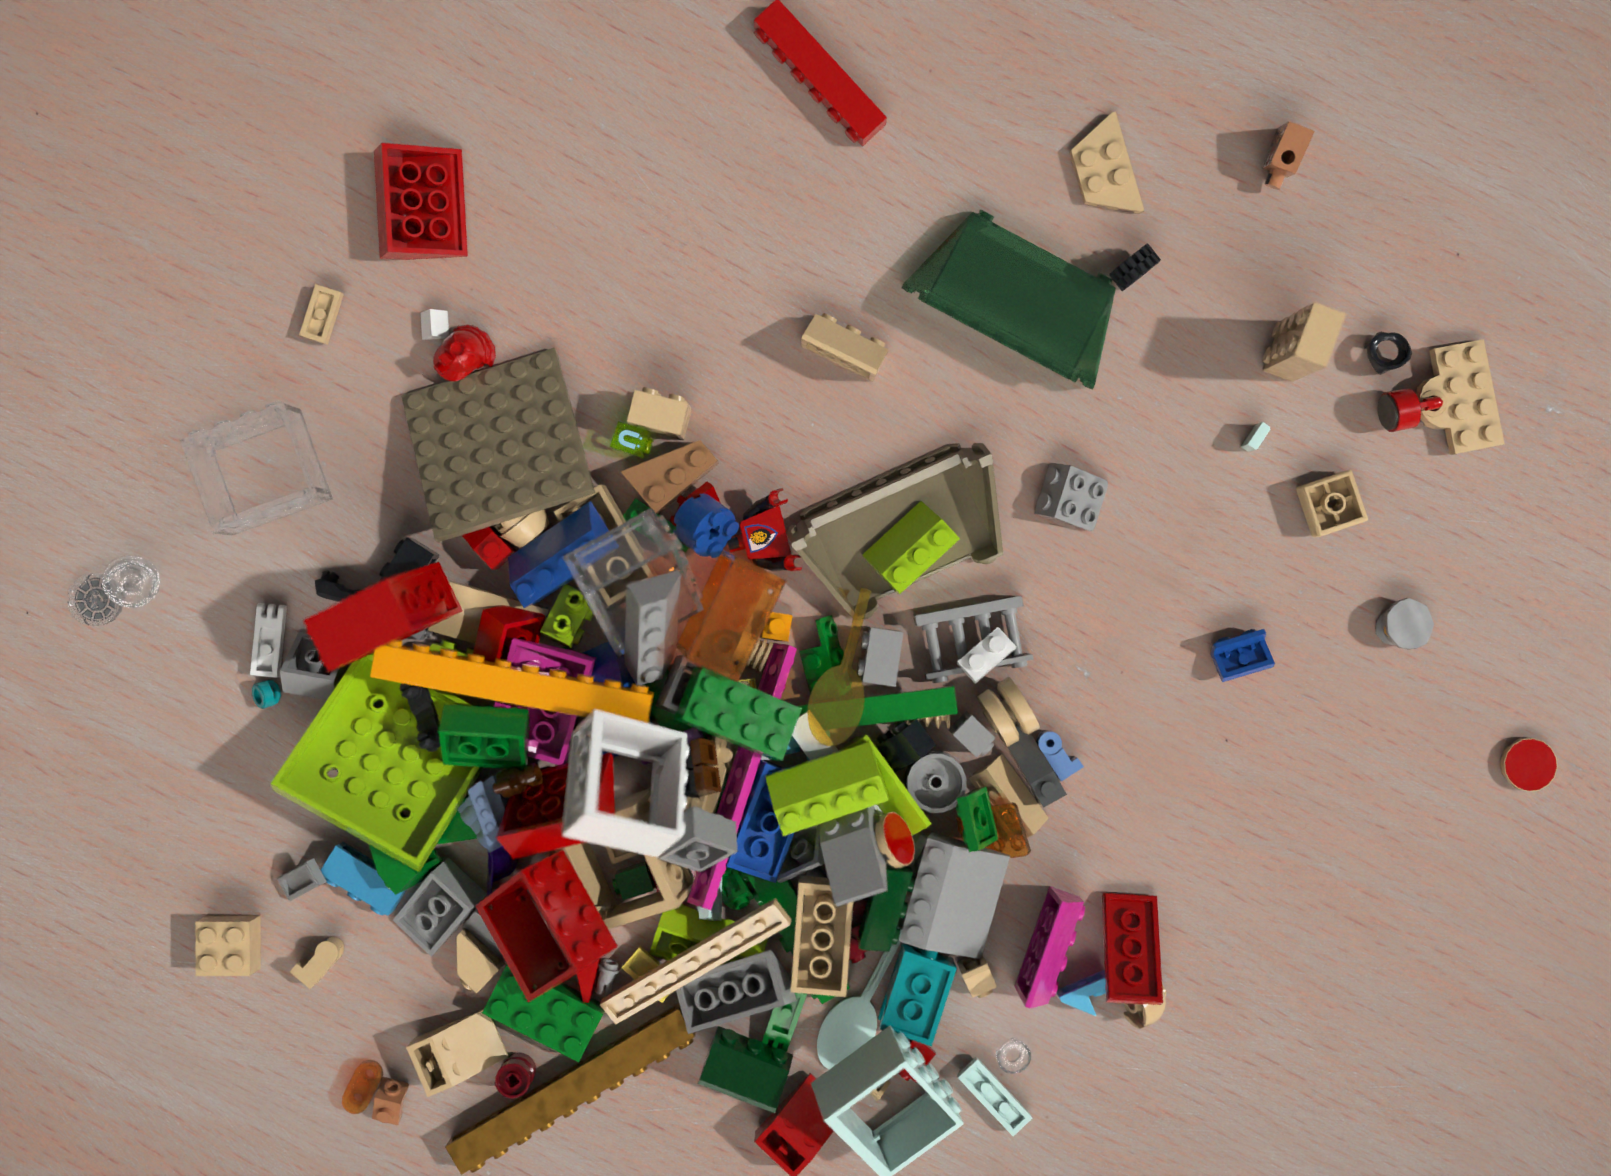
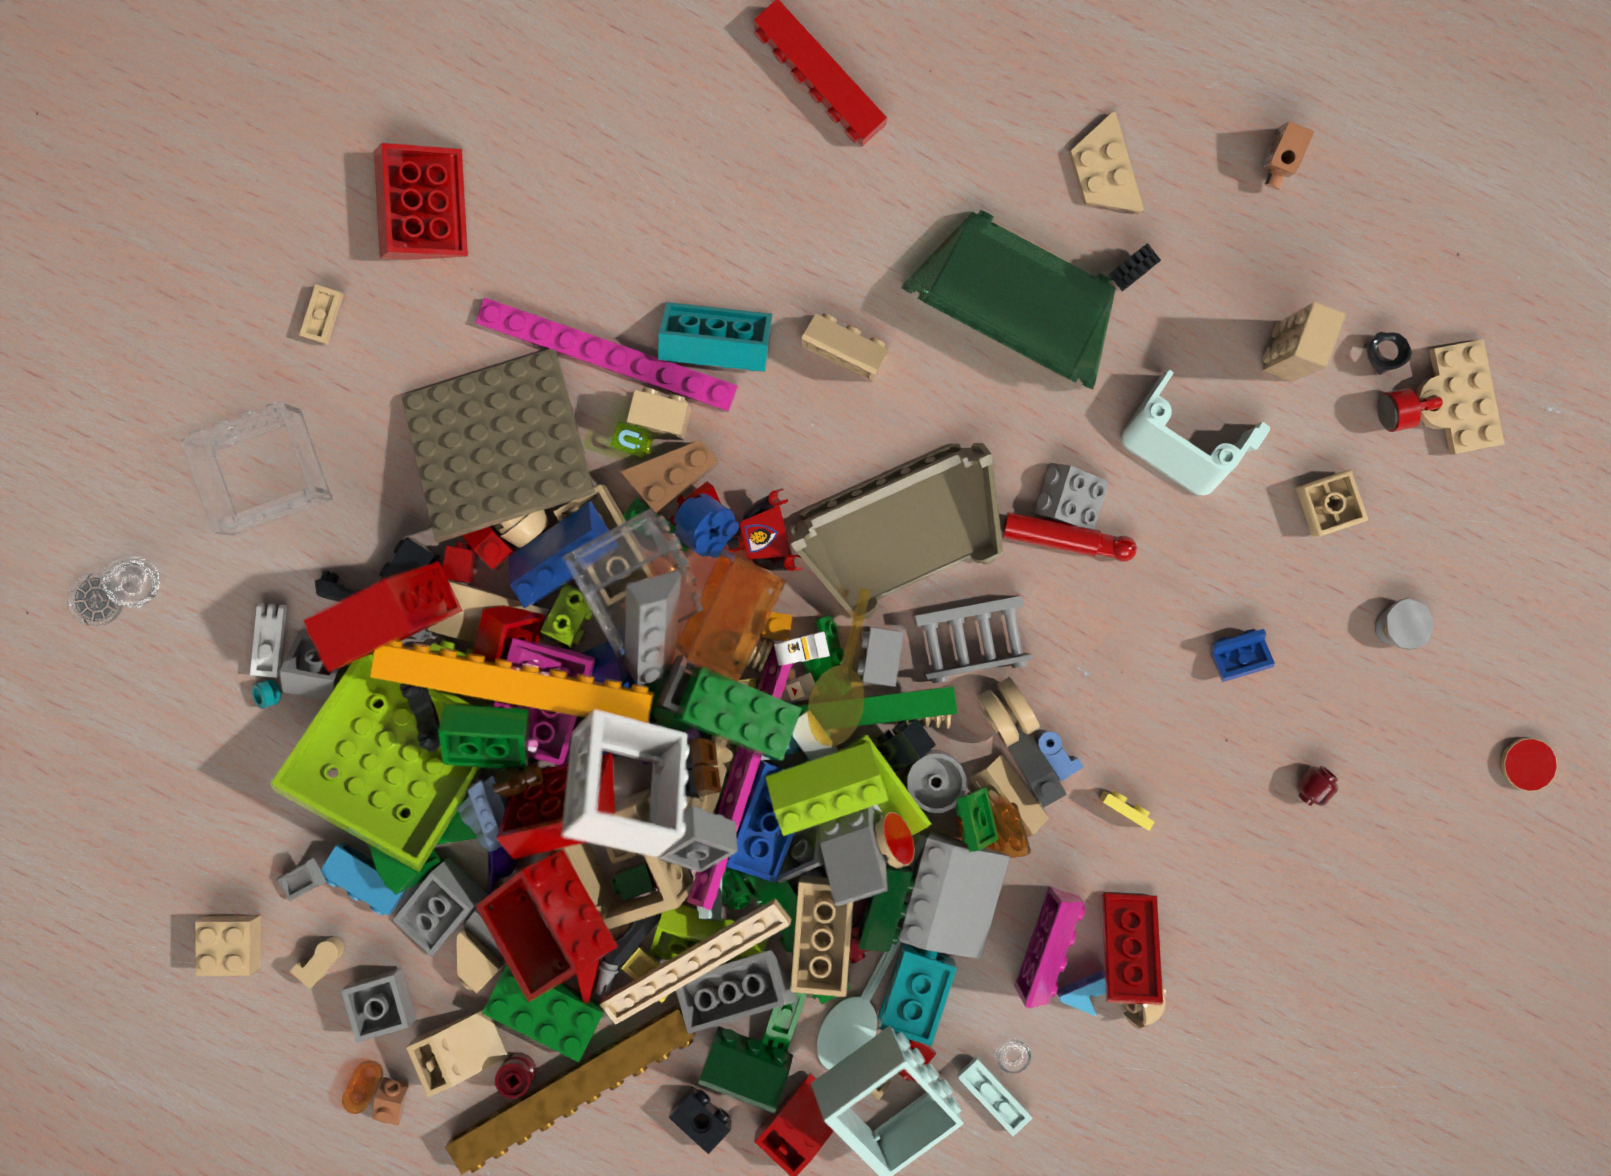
(378, 1005): none -> light grey brick
(434, 324): white slope -> none
(460, 562): none -> red brick
(464, 352): red helmet -> none
(606, 354): none -> dark pink plate
(631, 938): none -> black piece
(704, 1134): none -> black brick
(714, 336): none -> teal slope
(798, 689): none -> light grey sticker
(802, 648): none -> white leg
(910, 547): lime slope -> none
(972, 734): light grey brick -> none
(977, 976): tan slope -> none
(986, 655): white plate -> none
(1067, 537): none -> red piece
(1136, 814): none -> light yellow plate
(1173, 455): none -> light aqua windscreen
(1317, 786): none -> dark red head

